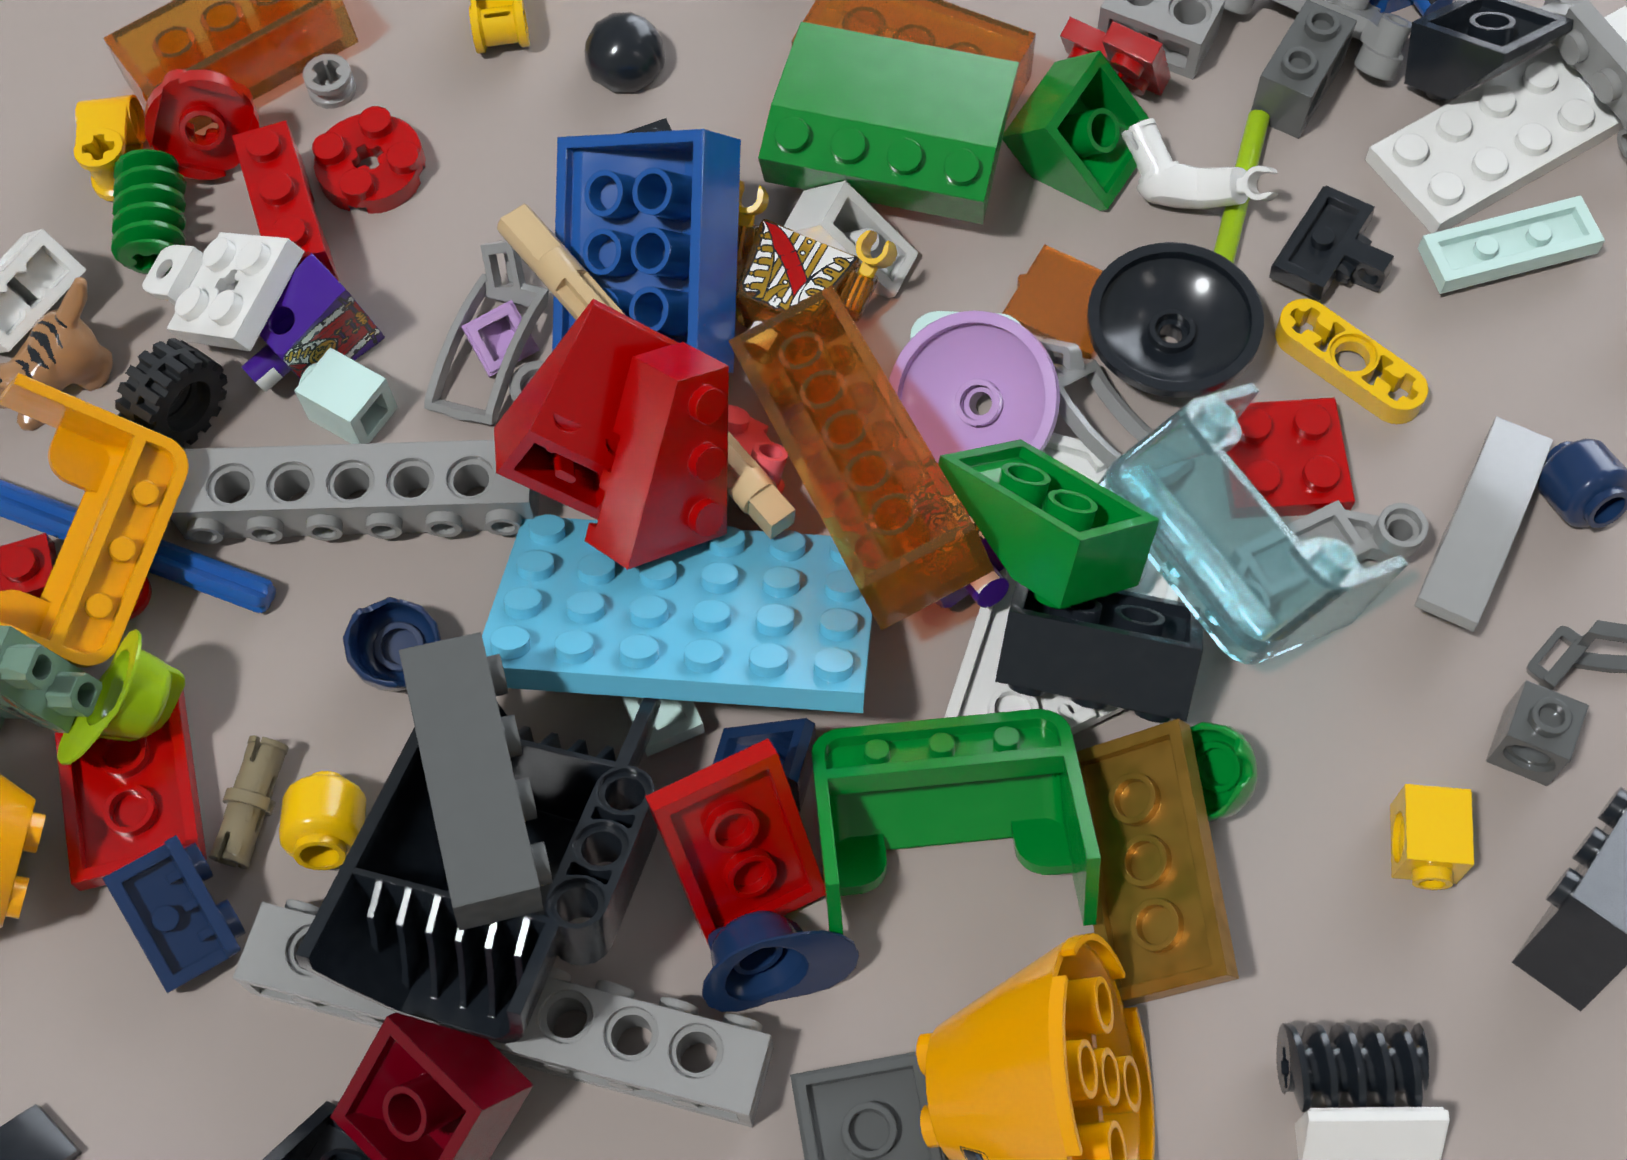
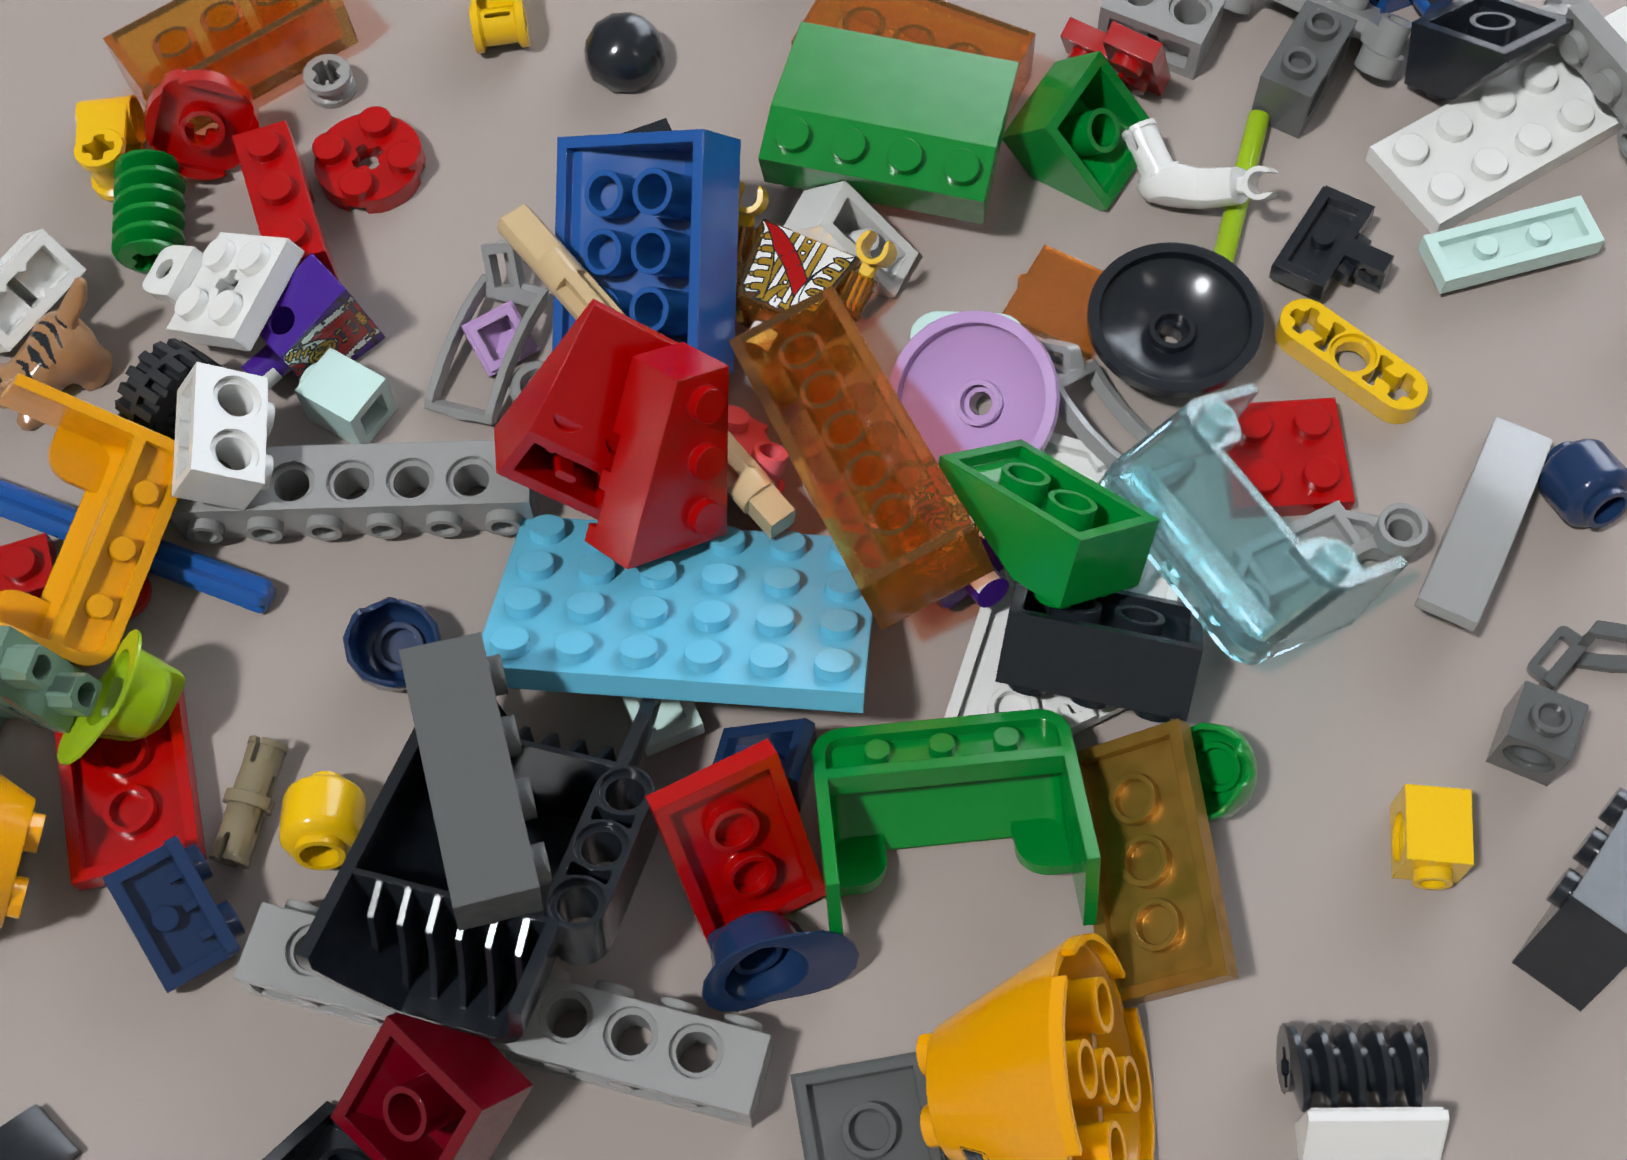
(210, 433): none -> white brick

